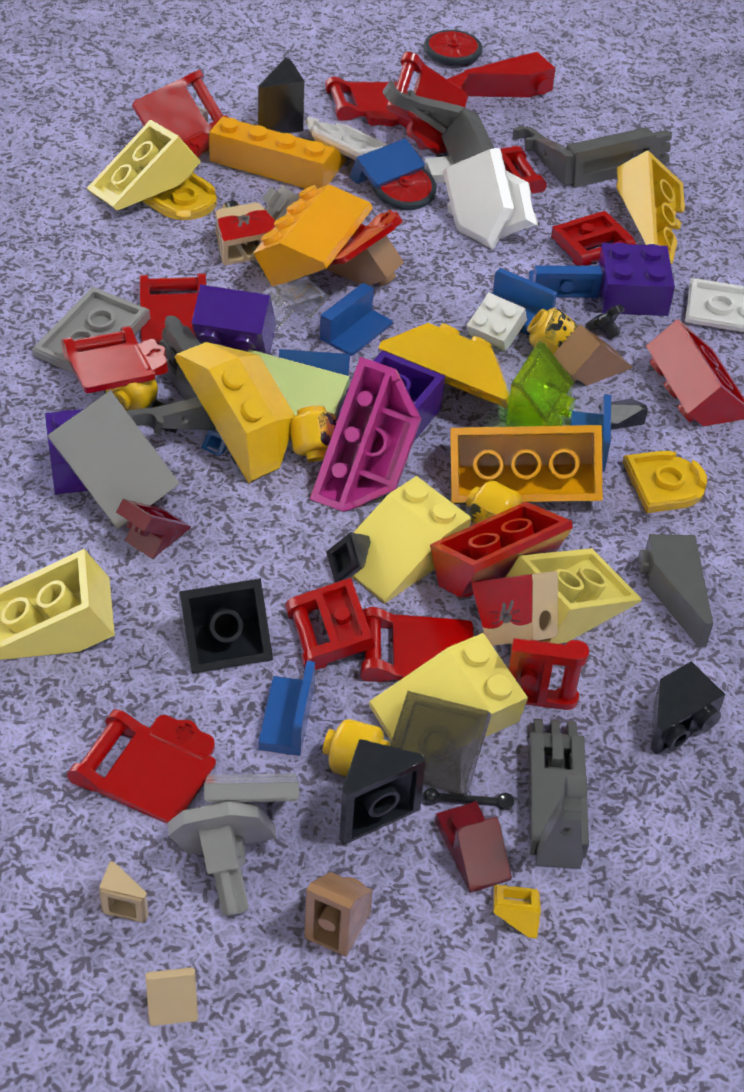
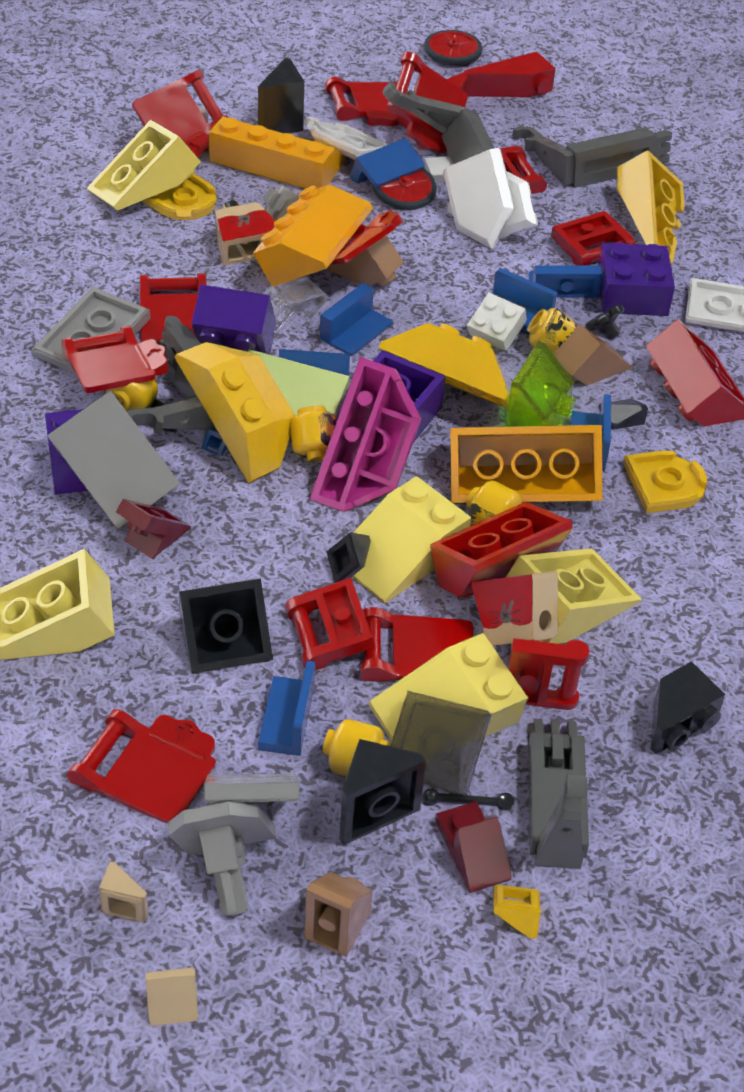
(678, 582): dark grey slope -> none

